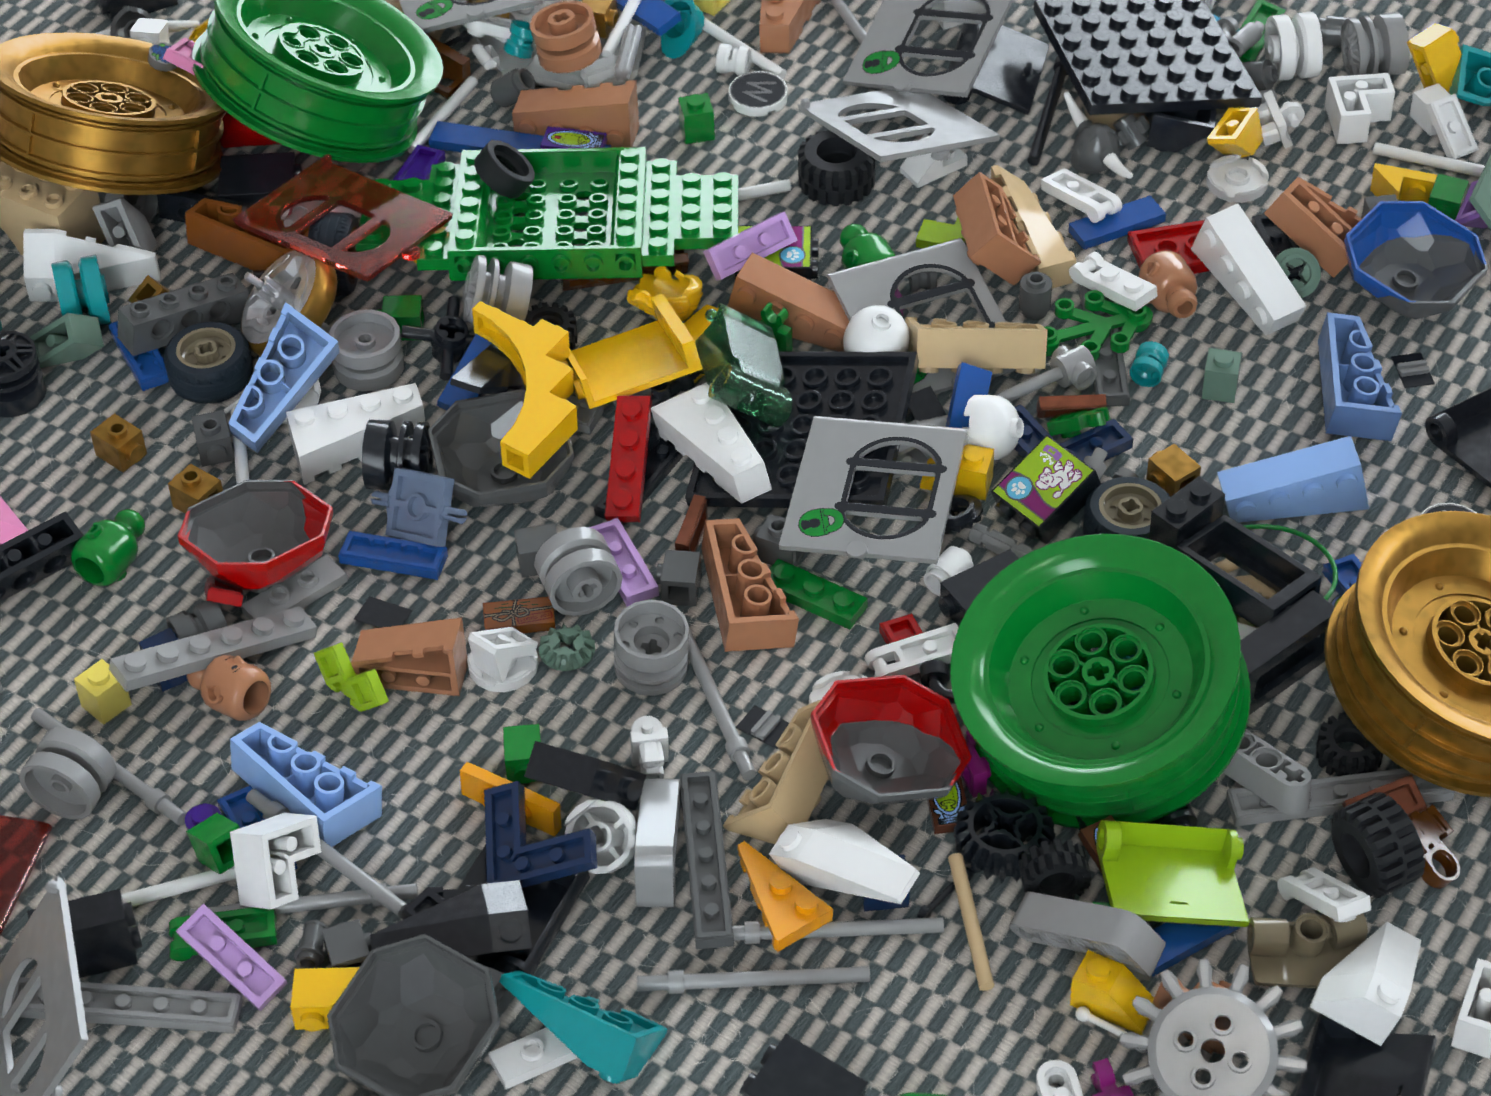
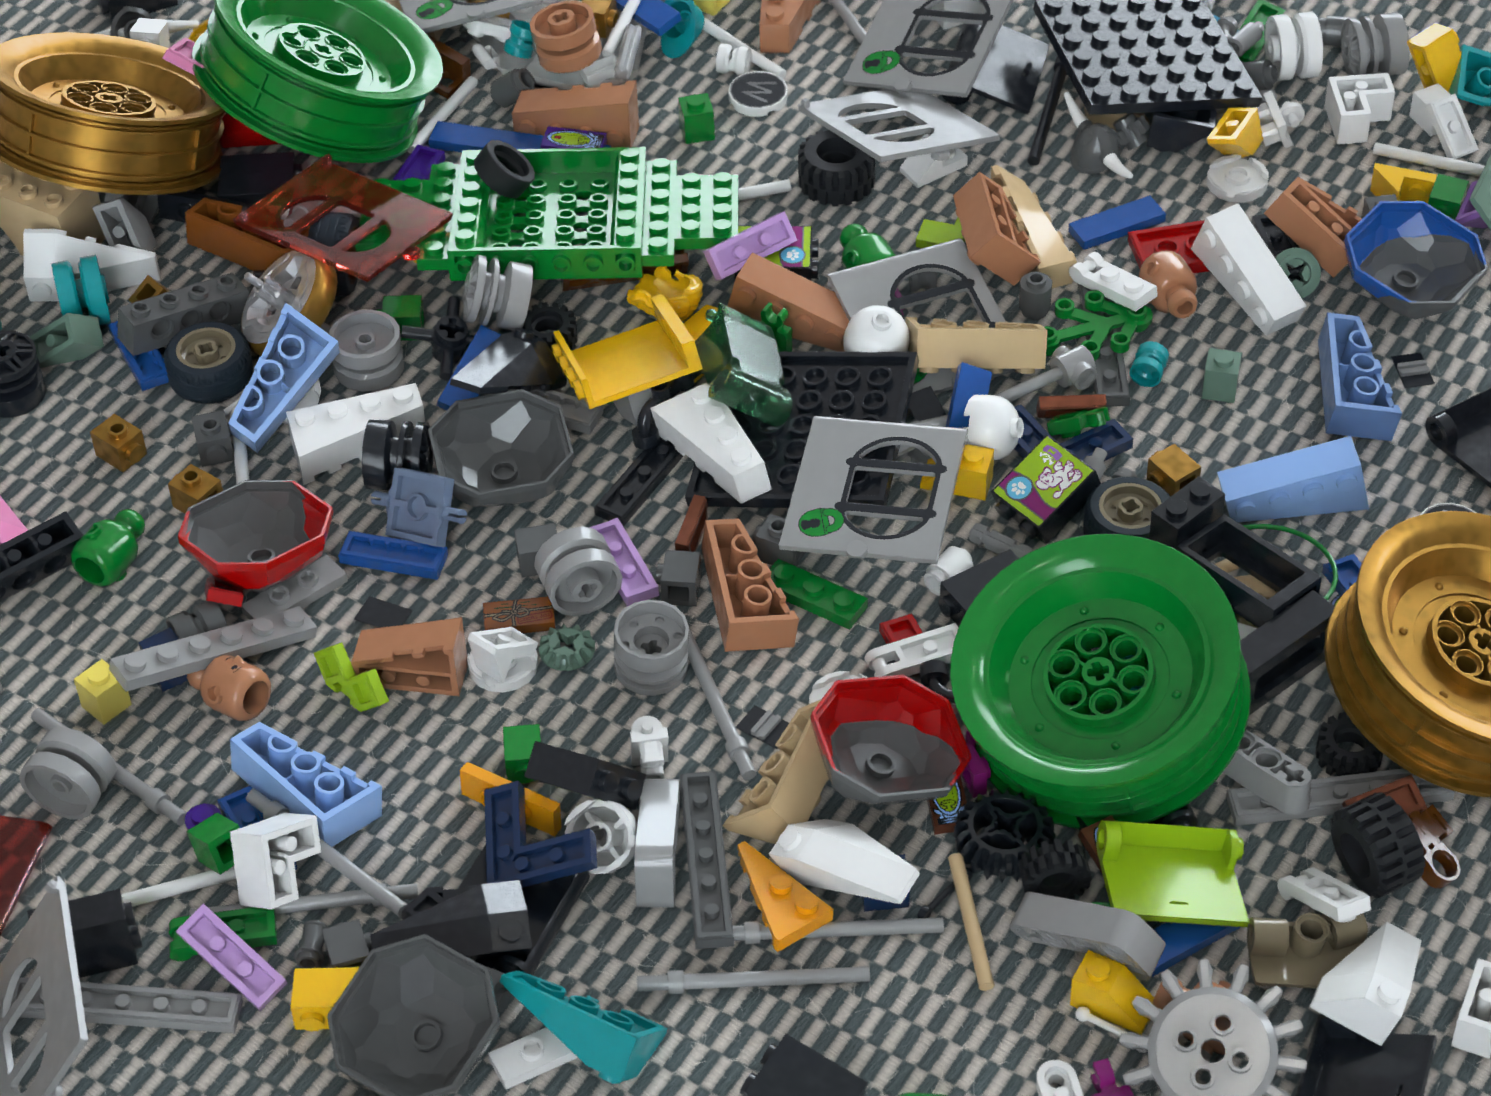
(156, 55): tile -> none
(546, 414): yellow arch -> none
(628, 458): red plate -> none
(969, 512): black gear -> none
(1081, 194): white plate -> none

